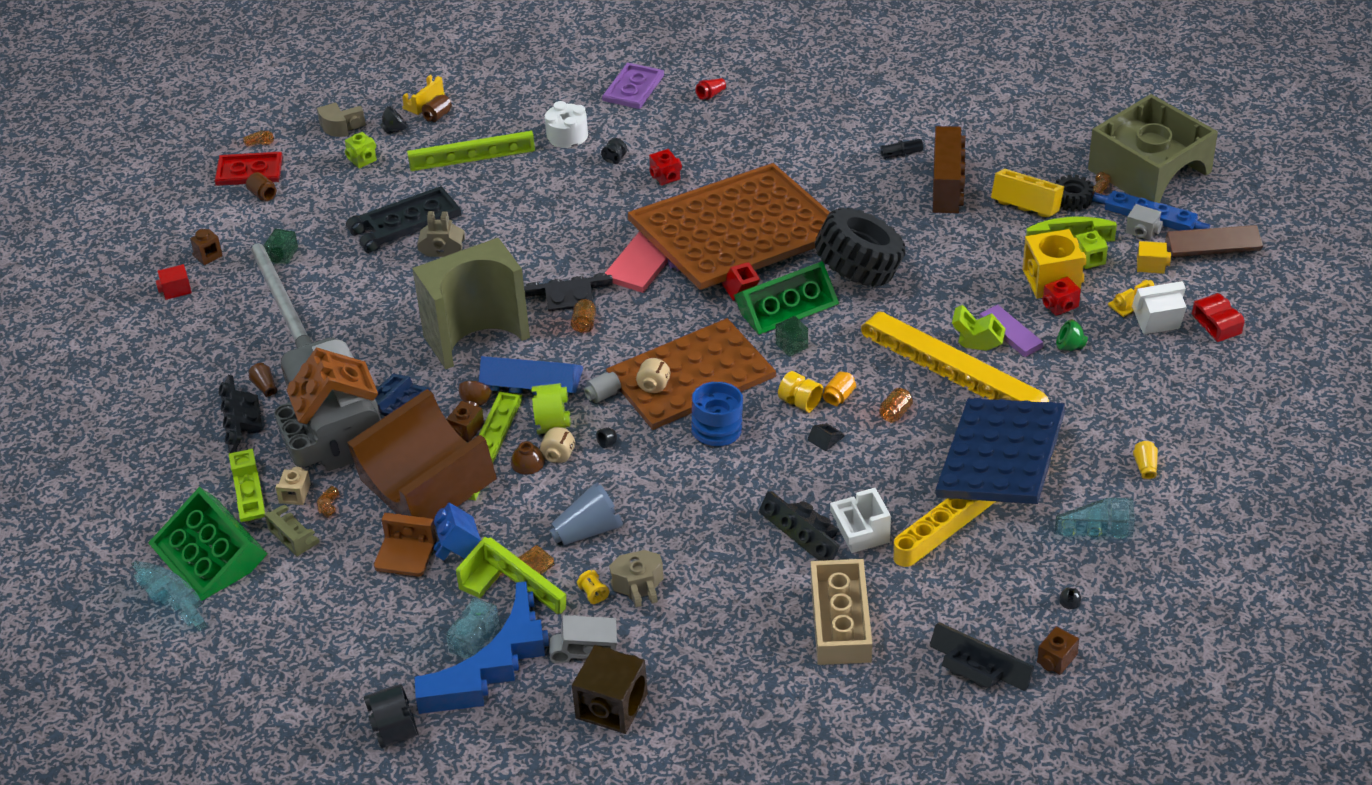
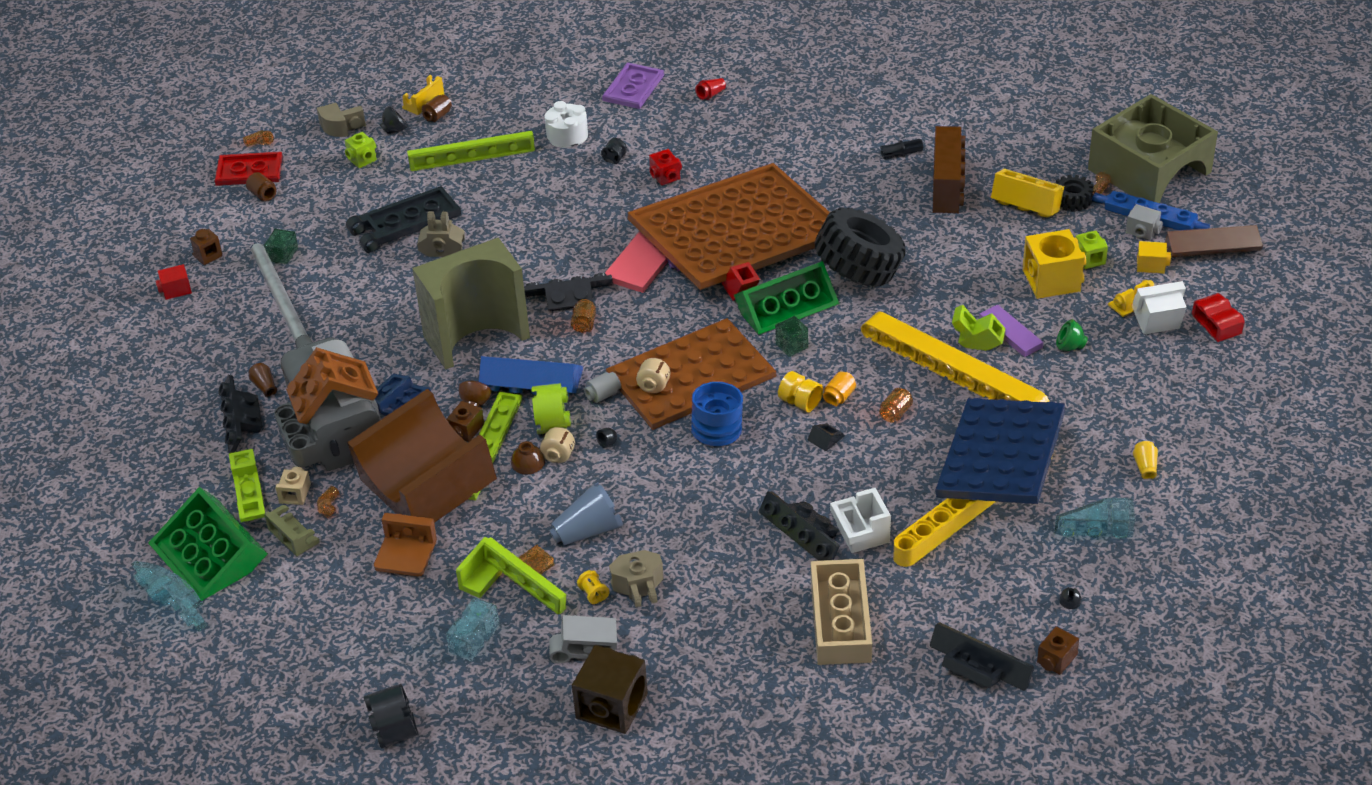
(455, 532): blue brick -> none
(468, 681): blue arch -> none
(1061, 296): red brick -> none
(1077, 226): lime slope -> none

